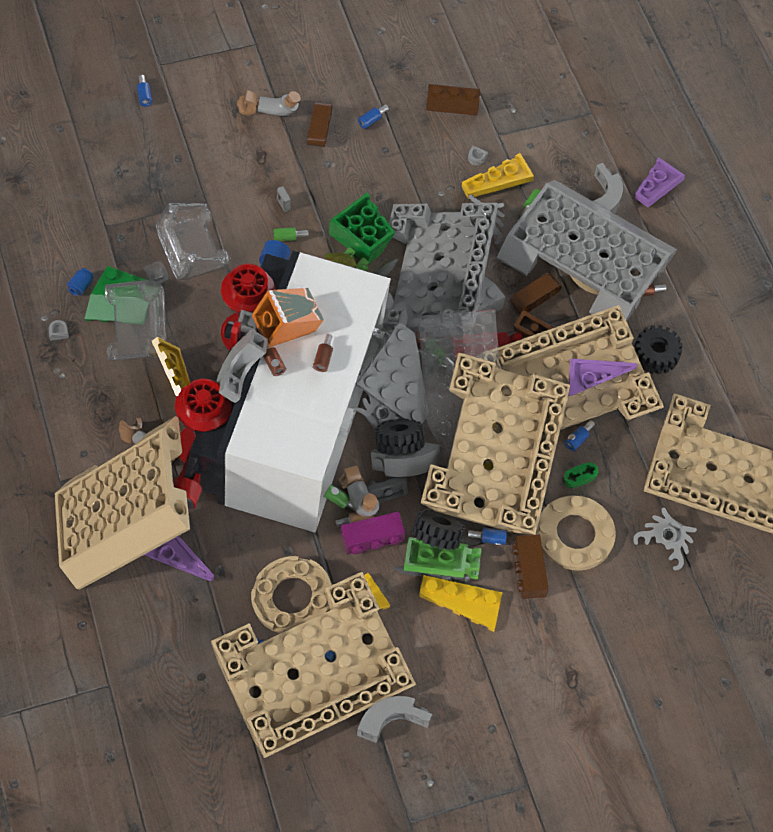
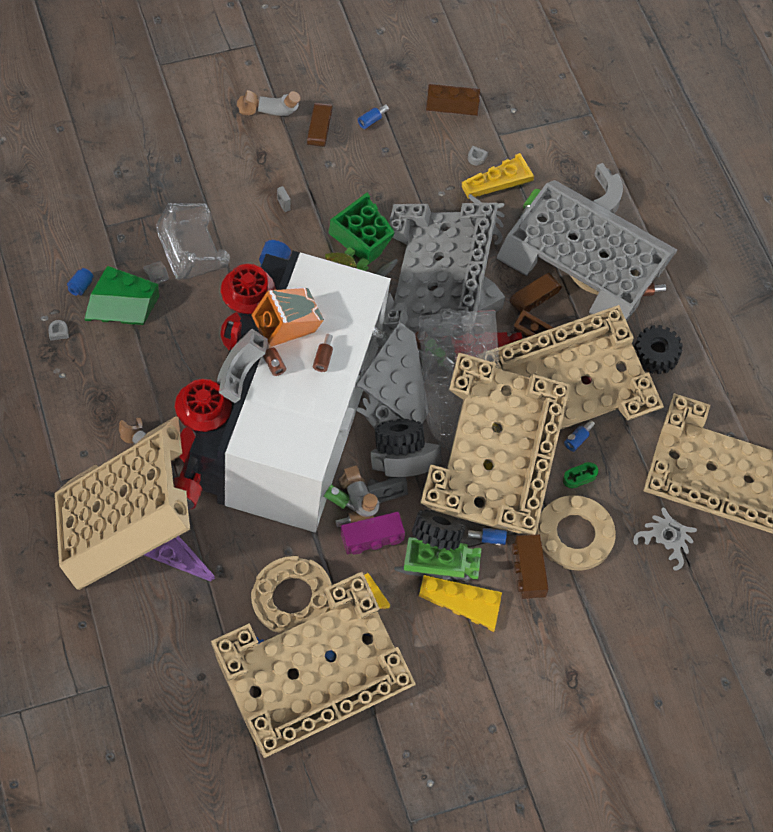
(138, 319): clear windscreen -> none
(144, 92): blue piece -> none
(173, 364): yellow wing -> none
(247, 321): light grey tile -> none
(288, 234): bright green piece -> none
(388, 710): light grey arch -> none
(589, 373): medium lavender wing -> none
(659, 182): medium lavender wing -> none

